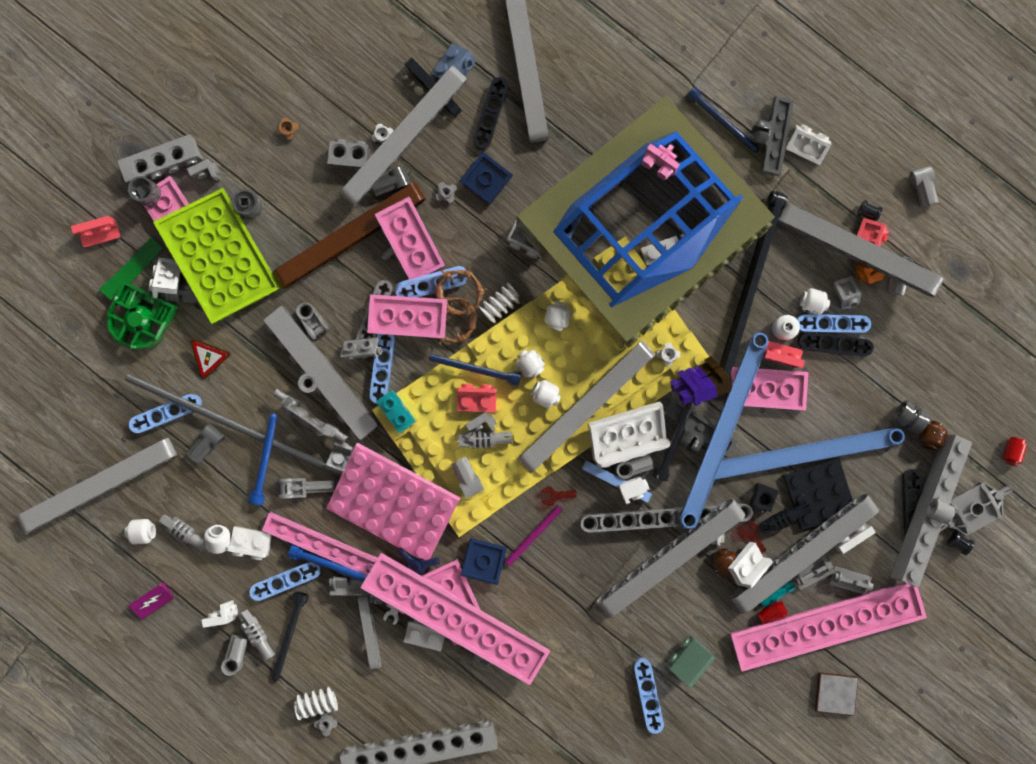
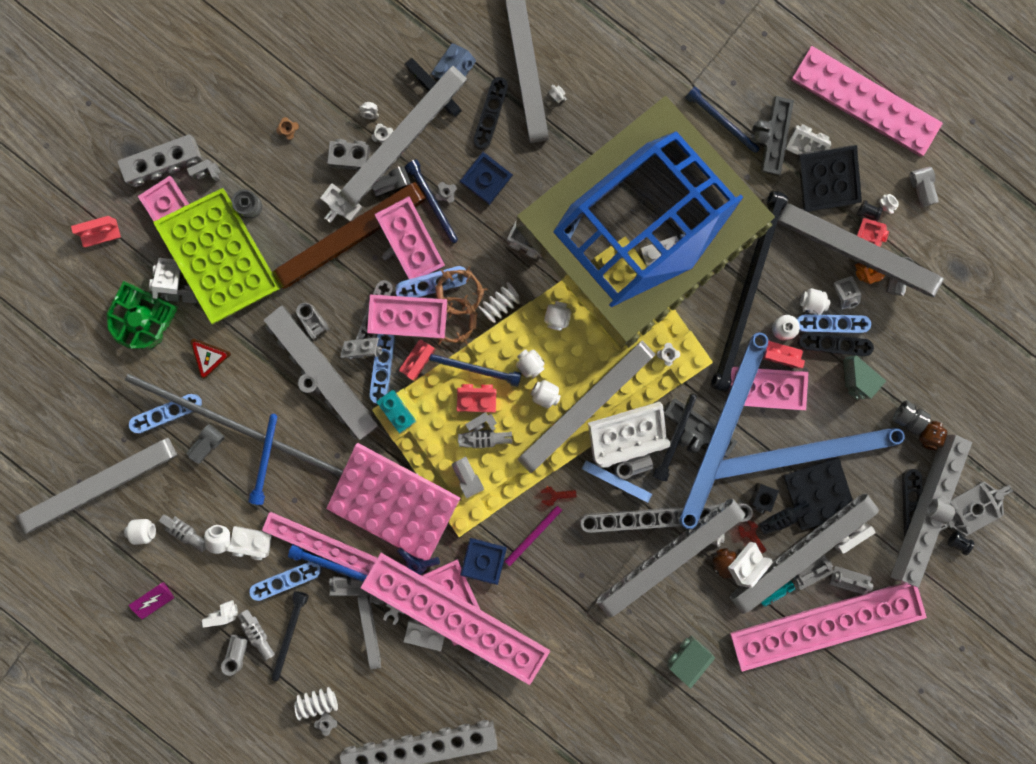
(132, 268): green sticker -> none
(144, 191): dark grey wheel -> none
(300, 487): light grey connector -> none
(301, 415): light grey plate -> none
(339, 204): none -> white plate
(339, 457): light grey bracket -> none
(369, 110): none -> white plate
(414, 169): none -> dark blue piece
(417, 360): none -> coral bracket
(557, 93): none -> white plate
(633, 489): white brick -> none
(648, 695): light blue beam -> none
(663, 158): bright pink hips -> none
(701, 382): dark purple hips -> none
(773, 612): red cone -> none
(830, 178): none -> black plate
(836, 693): flat silver tile -> none
(860, 378): none -> sand green slope
(866, 101): none -> bright pink plate
(889, 203): none -> white plate
(1014, 451): red brick -> none

